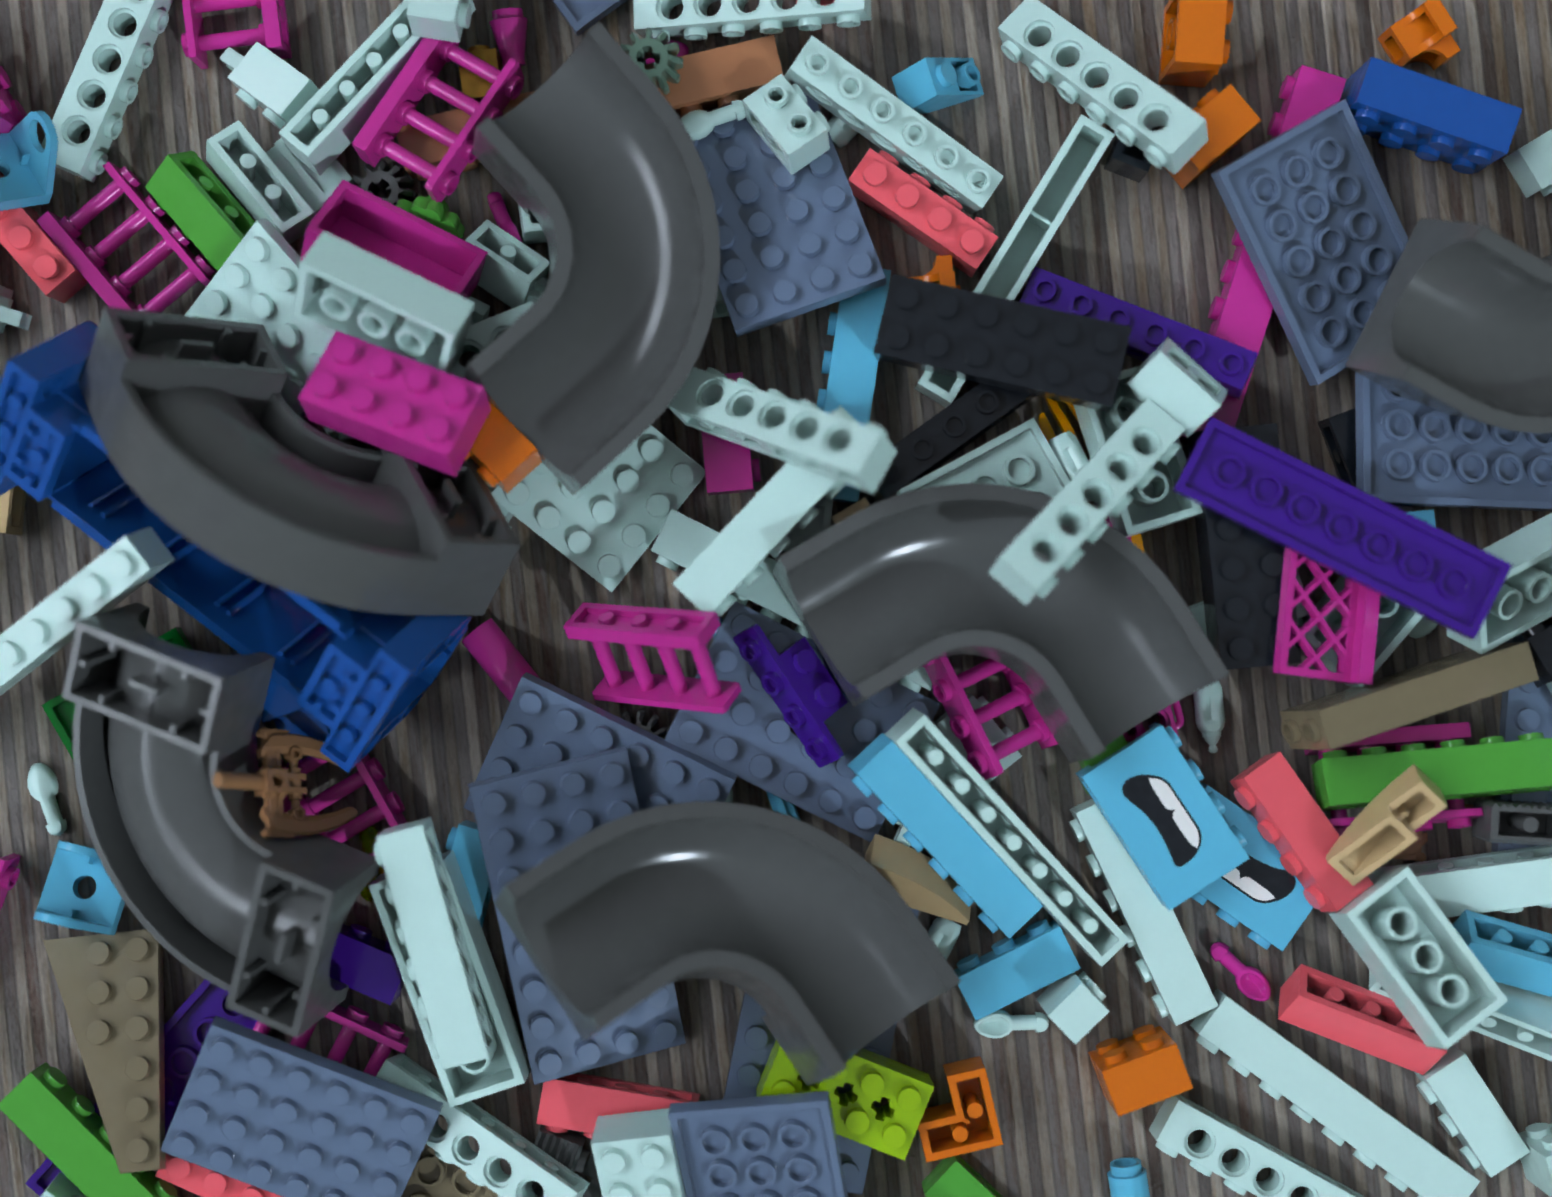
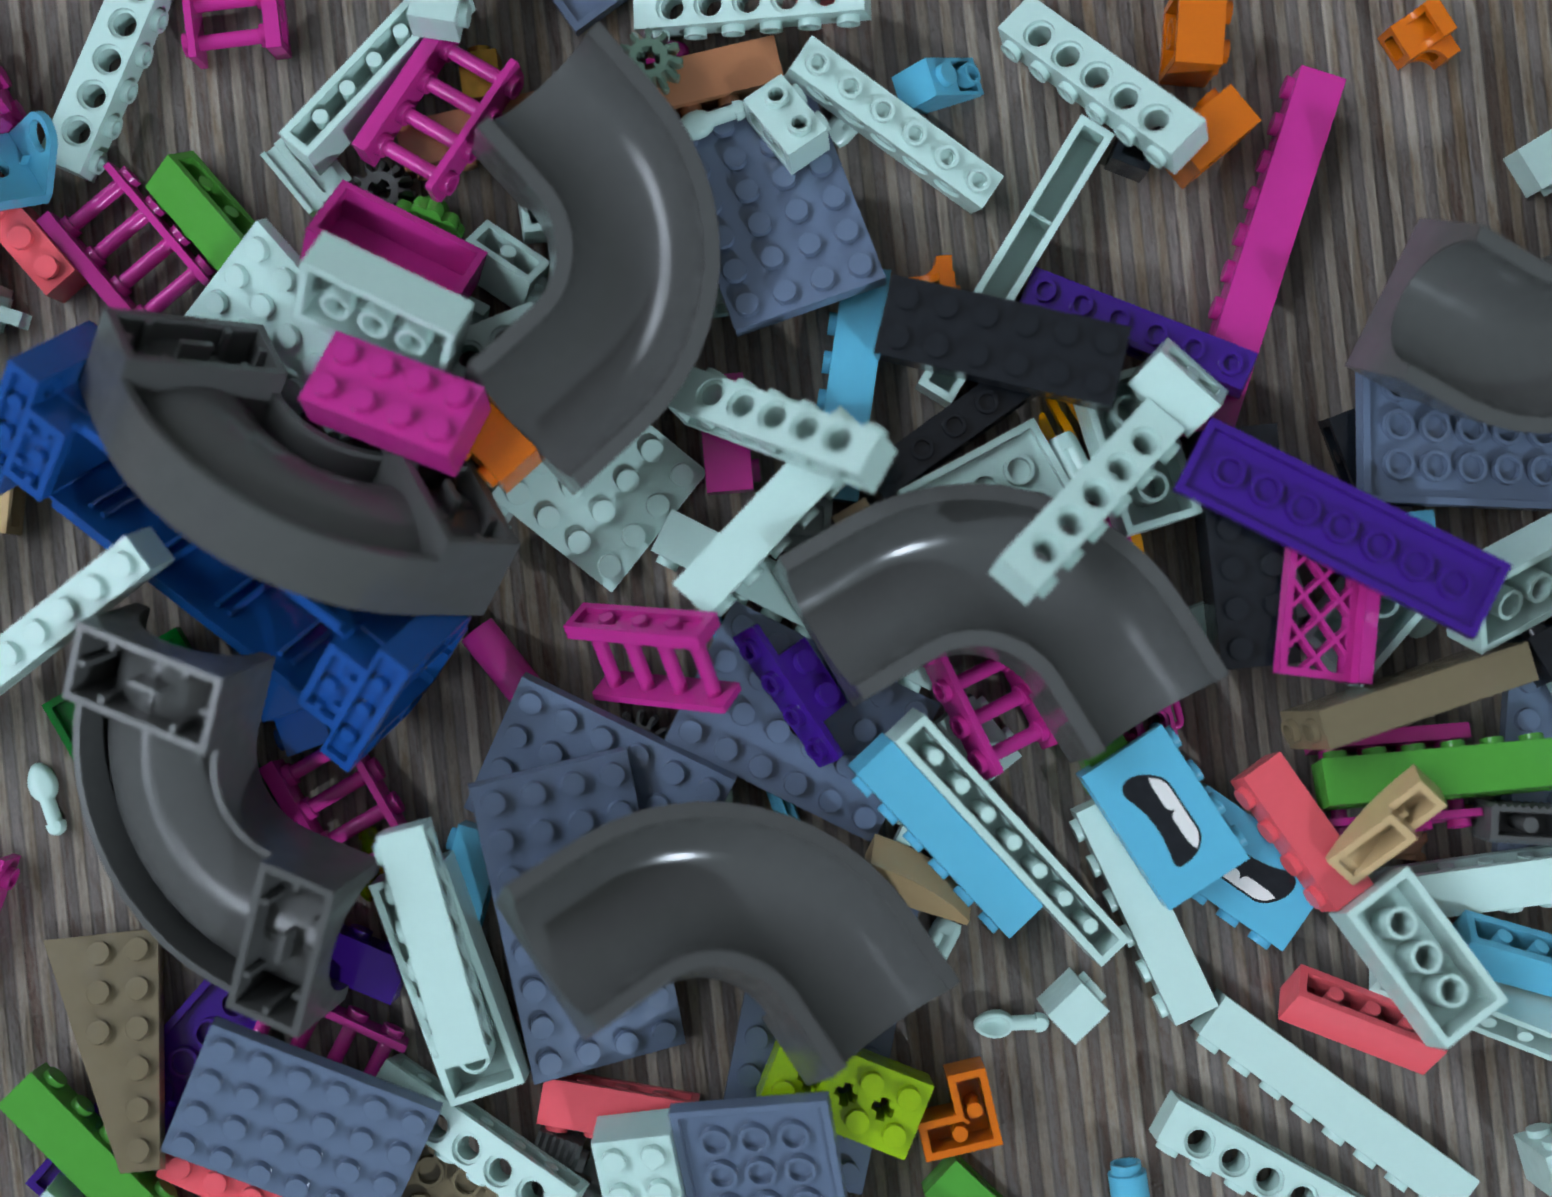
(60, 898): medium azure hose -> none
(258, 181): light aqua brick -> none
(268, 83): light aqua hinge -> none
(276, 783): medium nougat bar -> none
(501, 214): dark pink piece -> none
(510, 33): dark pink cone -> none
(921, 212): coral brick -> none
(1015, 968): medium azure brick -> none
(1140, 1069): orange brick -> none
(1210, 713): light aqua piece -> none
(1247, 978): dark pink piece -> none
(1316, 233): sand blue plate -> none
(1429, 116): blue brick -> none
(1471, 1113): light aqua brick -> none

